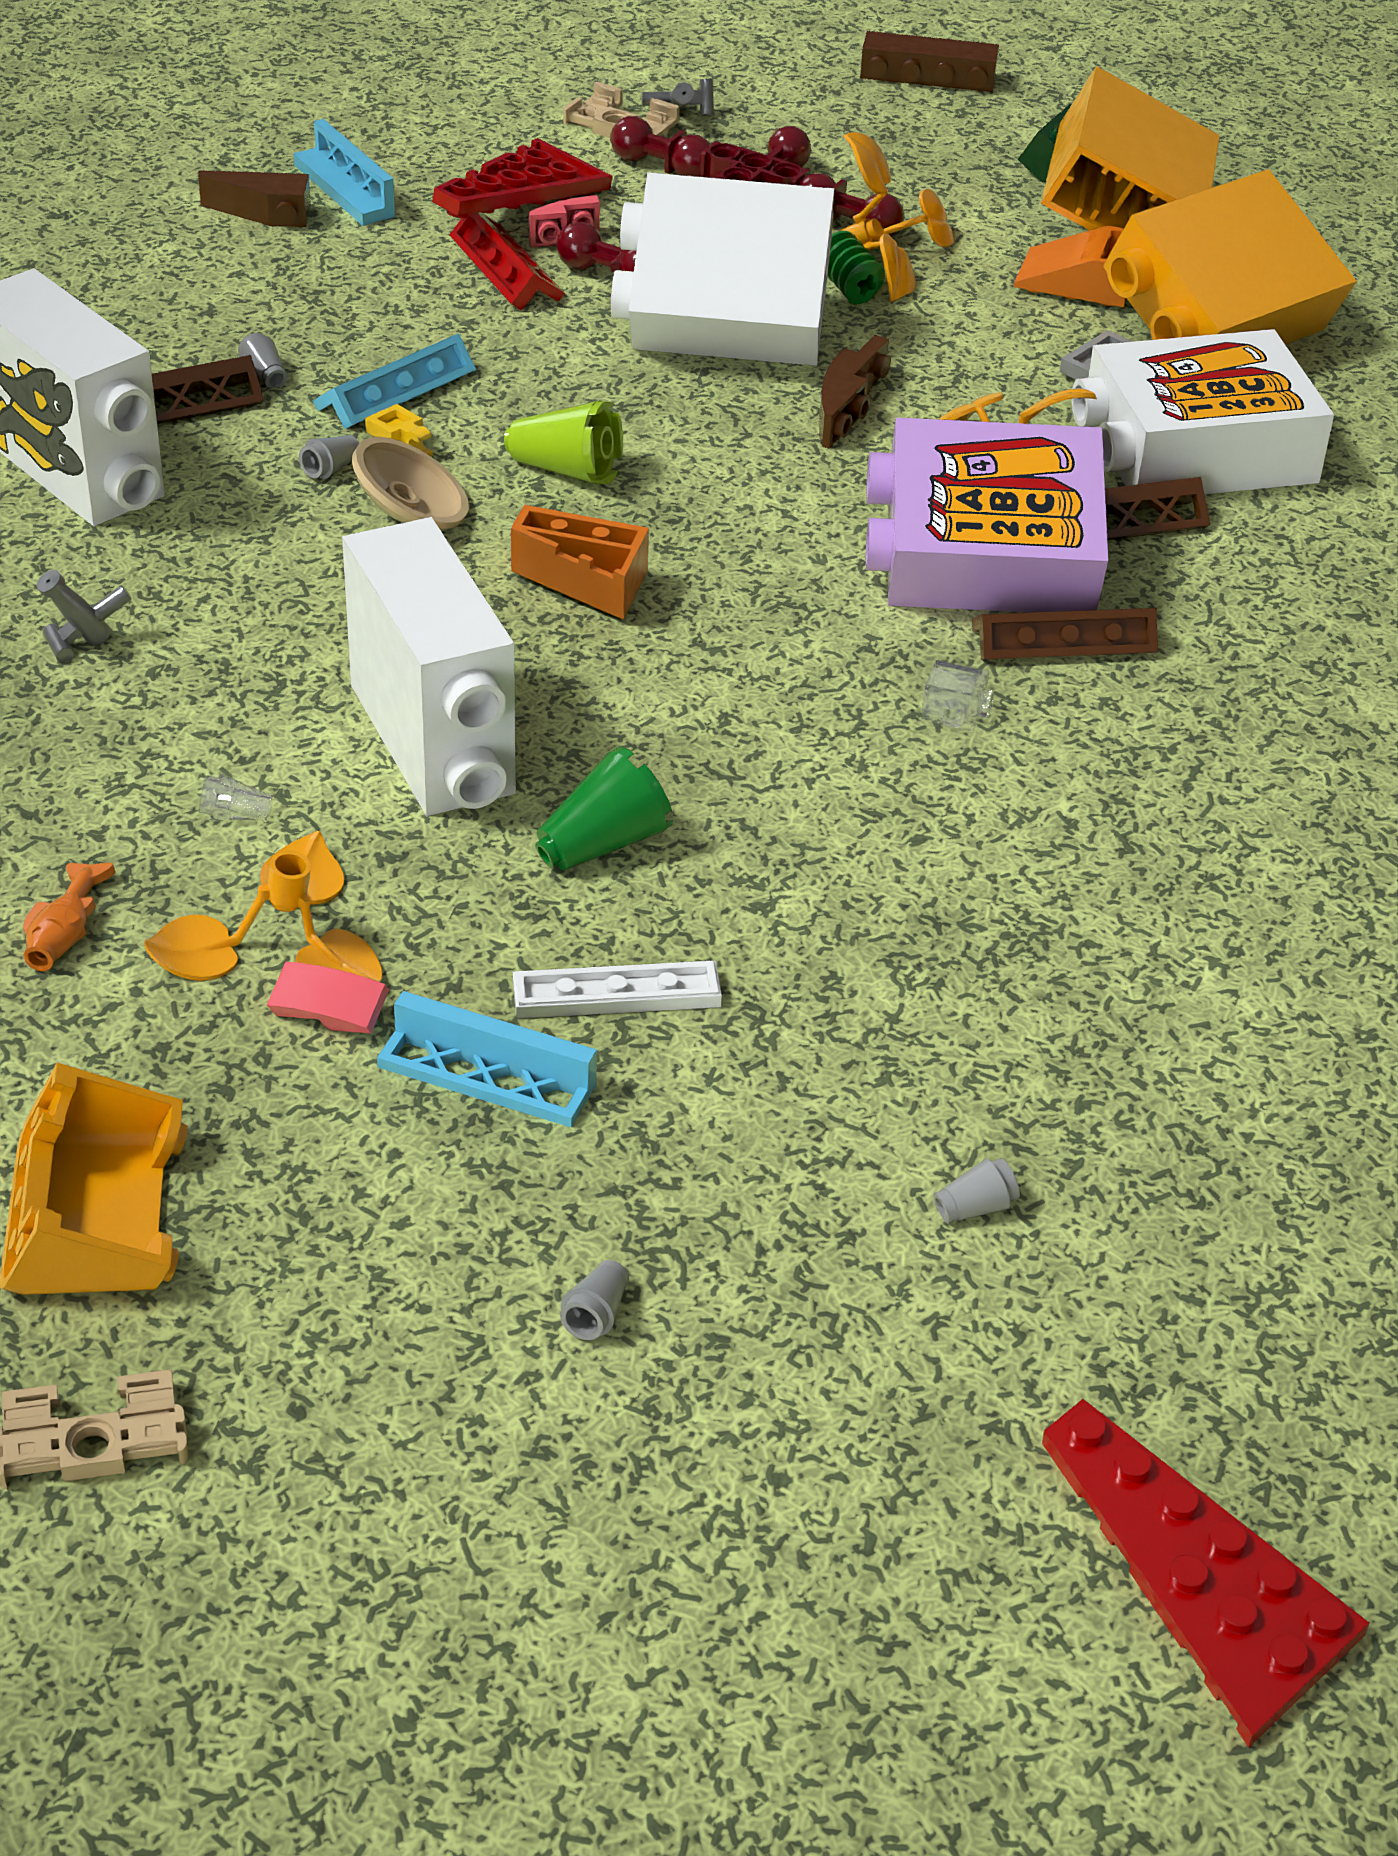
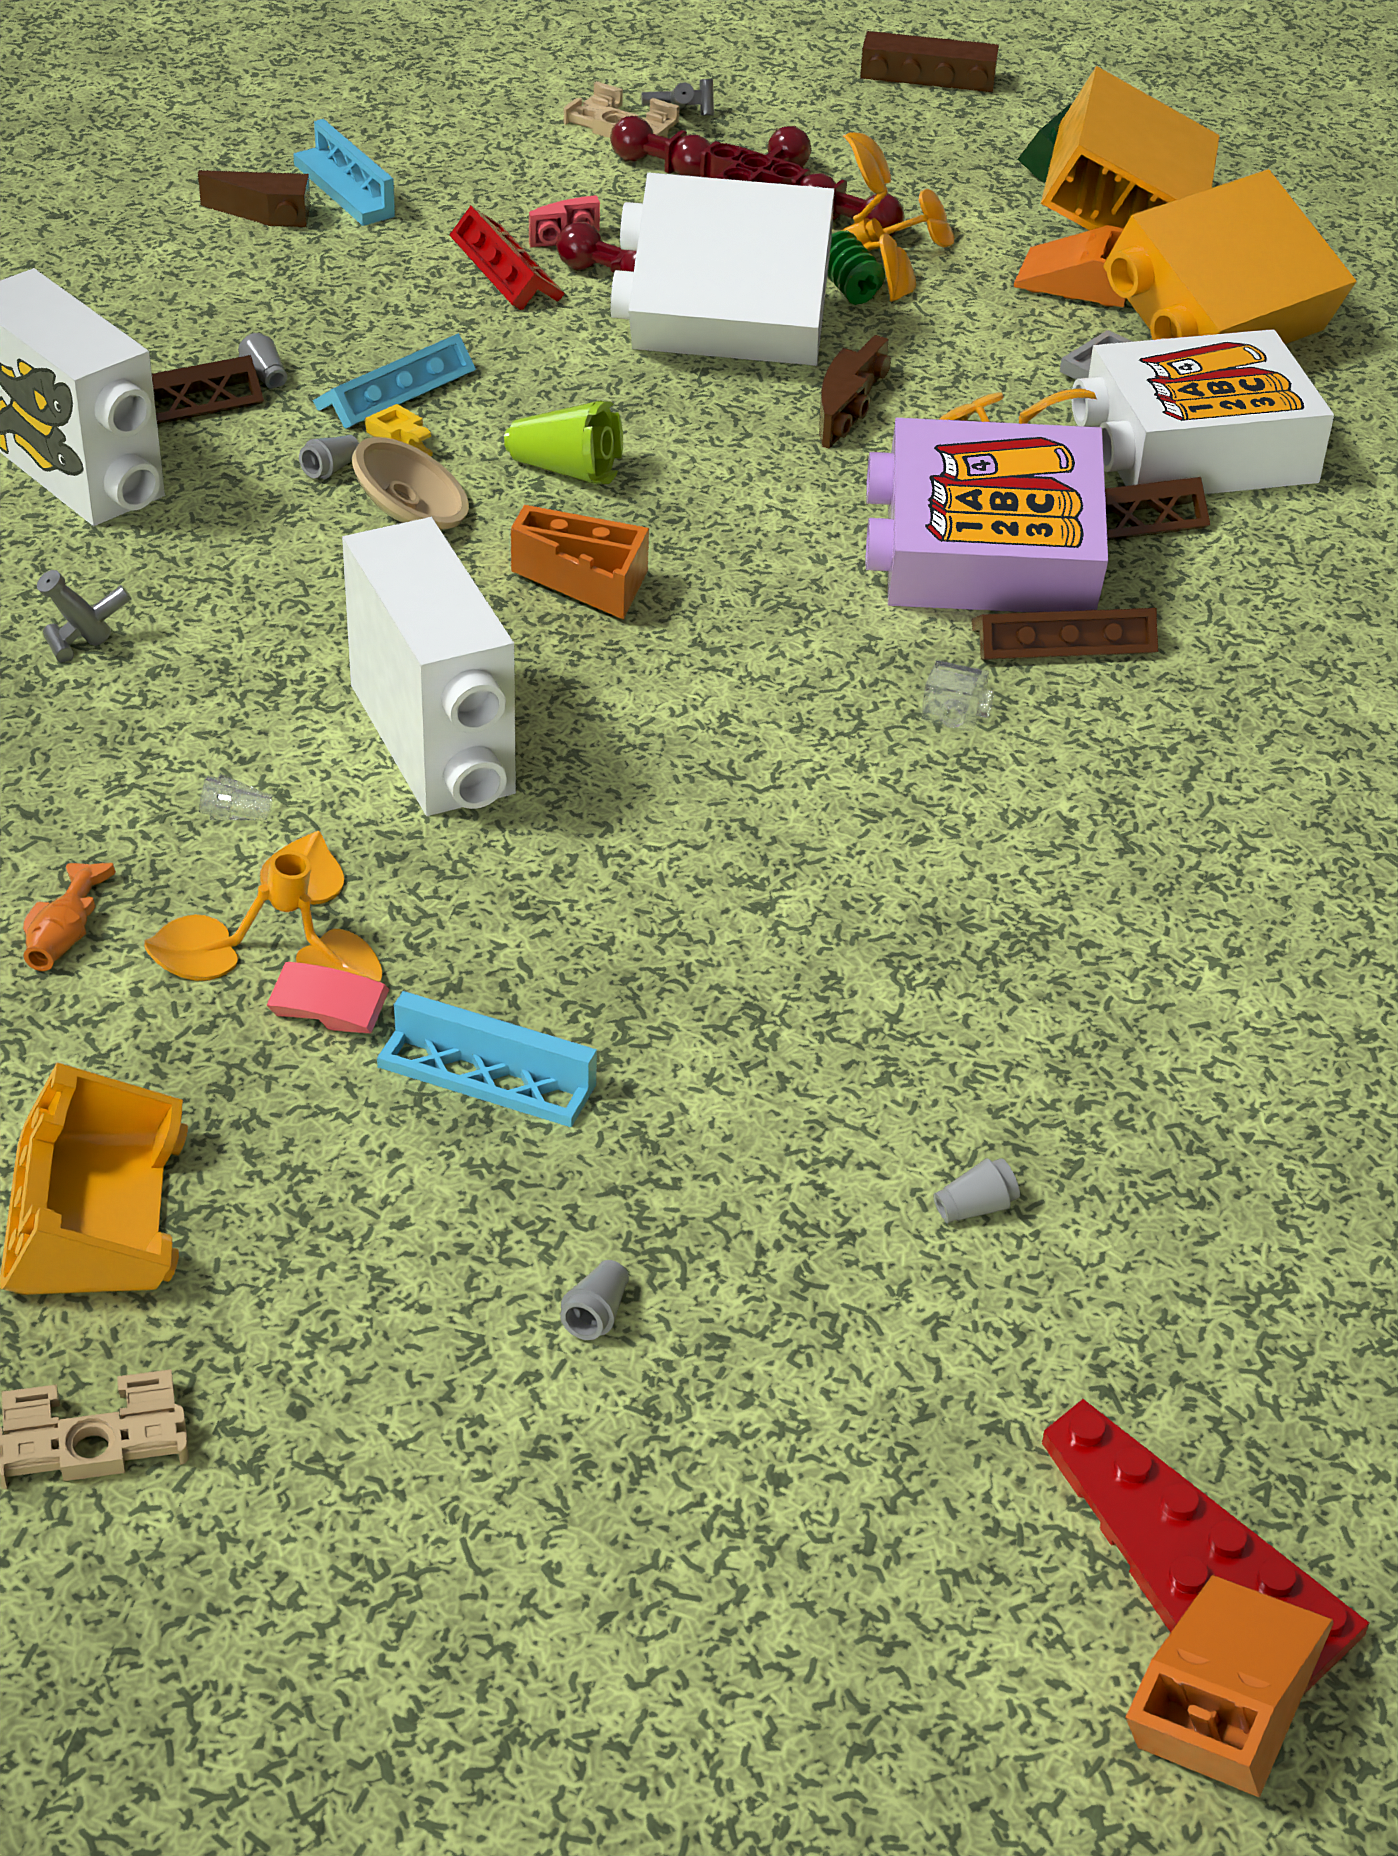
(521, 179): red wing -> none
(604, 813): green cone -> none
(616, 989): white tile -> none
(1228, 1684): none -> orange slope

